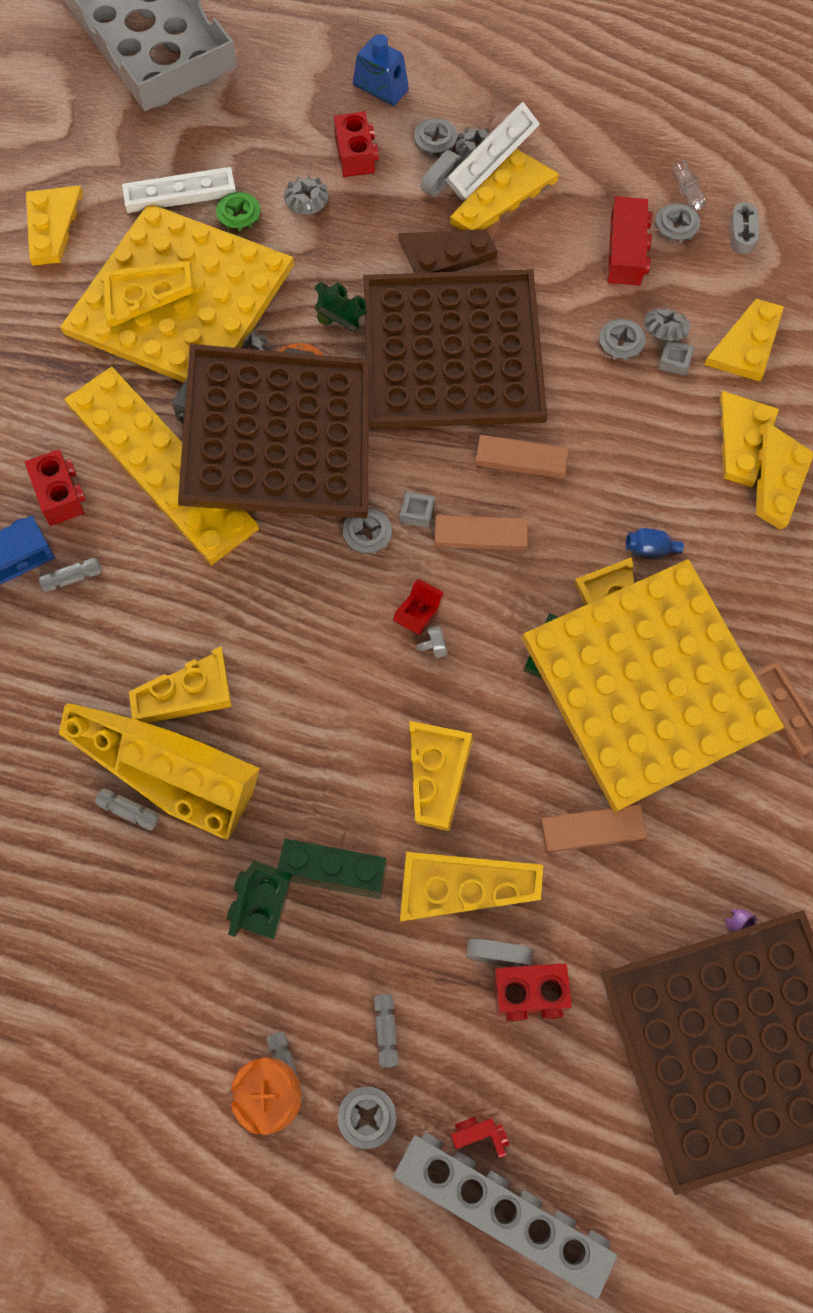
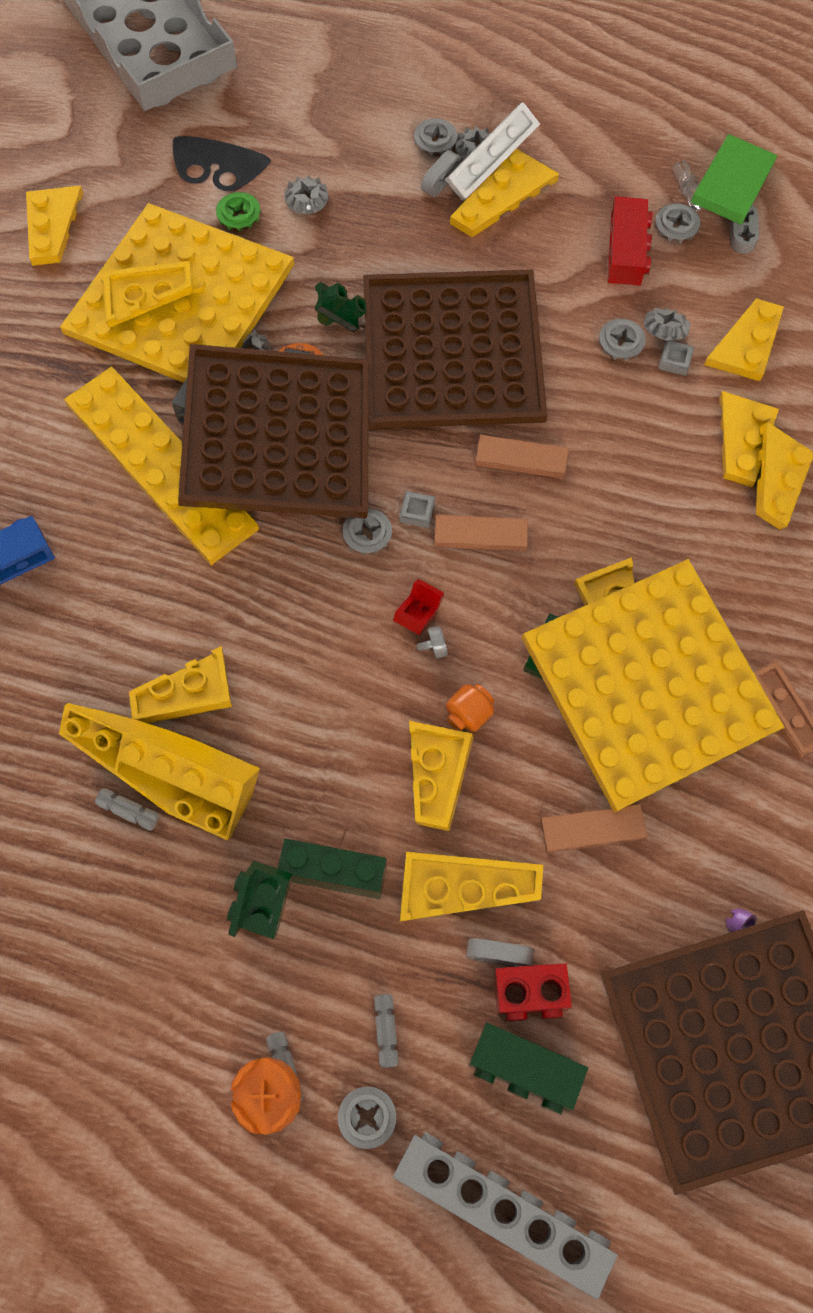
(52, 488): red brick -> none
(70, 574): light grey axle -> none
(178, 189): white plate -> none
(231, 158): none -> black piece
(355, 144): red brick -> none
(381, 71): blue torso -> none
(447, 250): reddish brown wing -> none
(470, 708): none -> orange head
(471, 1131): red bracket -> none
(527, 1069): none -> dark green brick
(652, 544): blue plant -> none
(734, 179): none -> bright green tile

